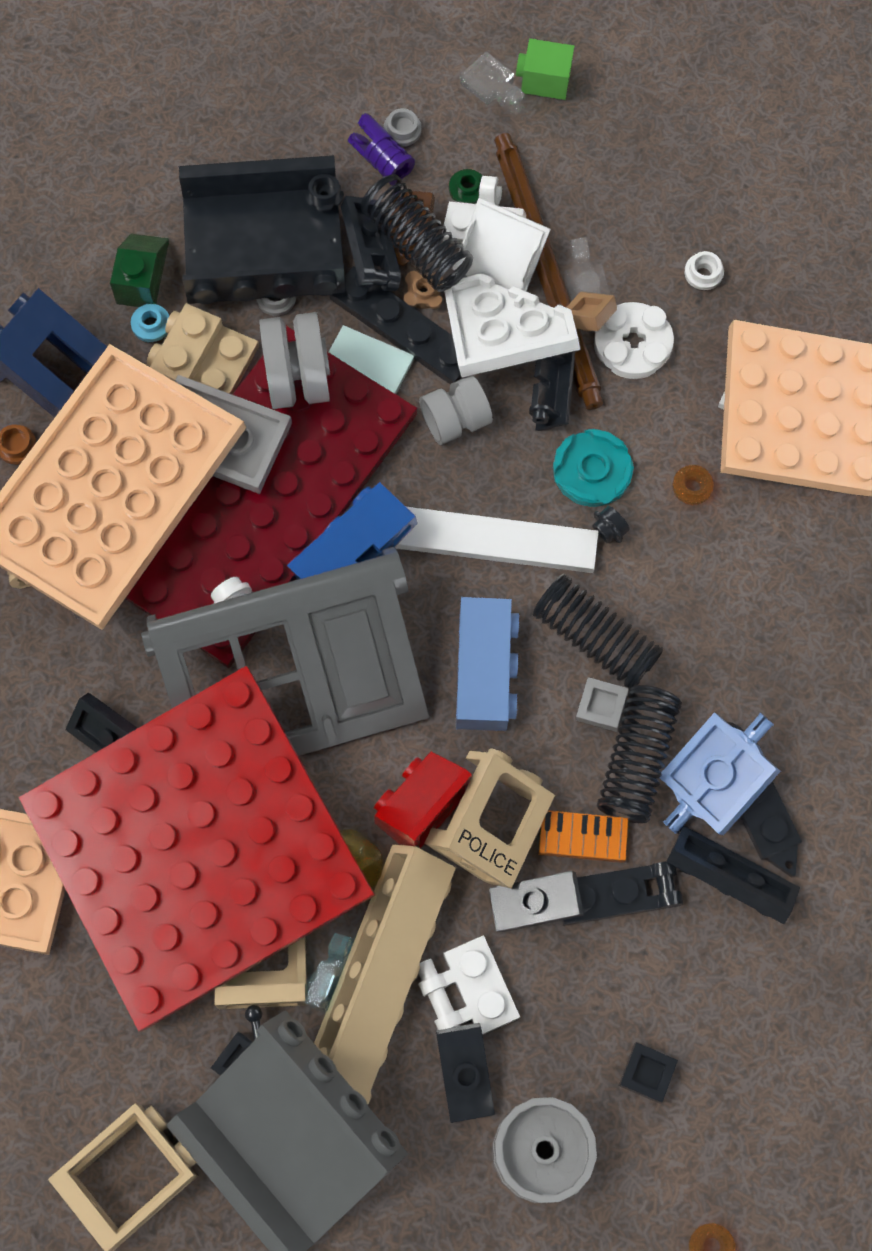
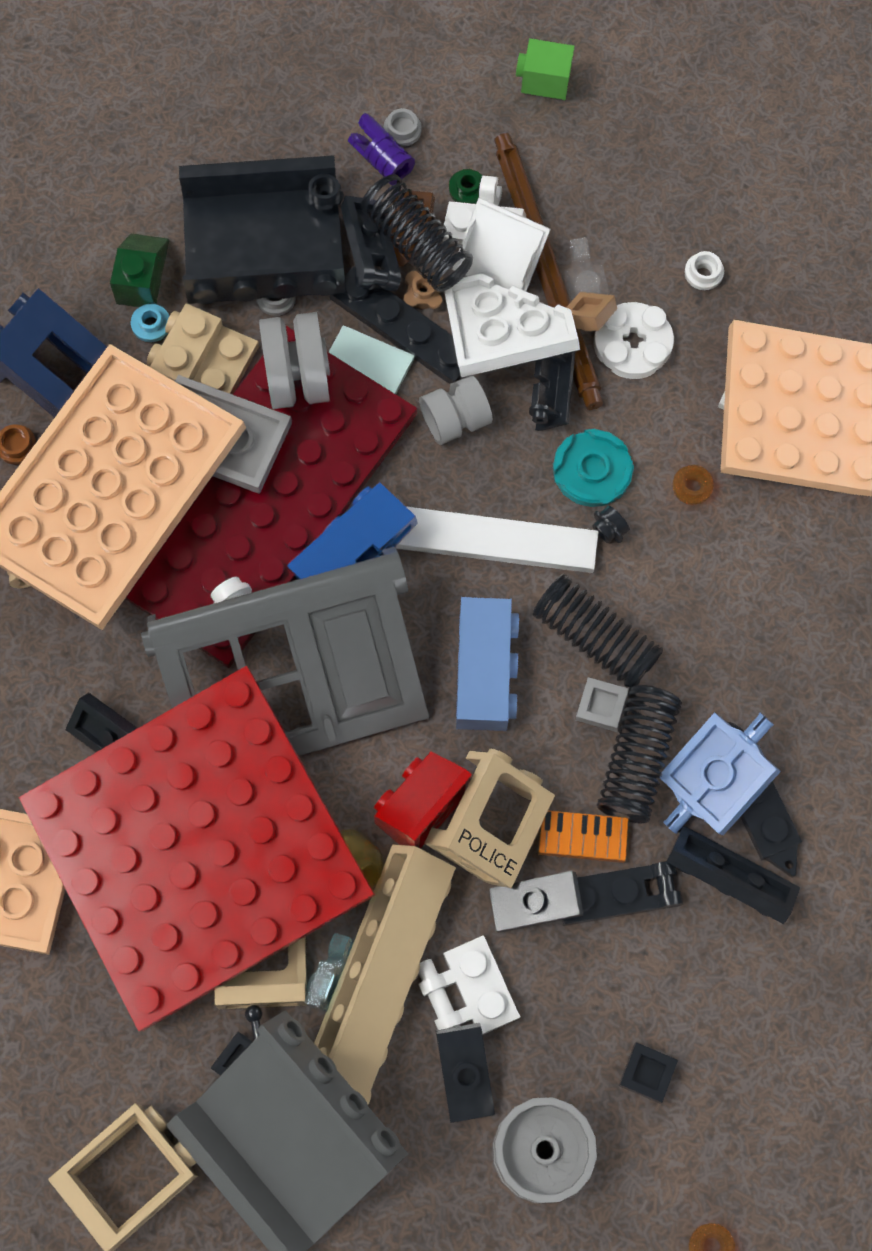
(492, 80): clear plate -> none

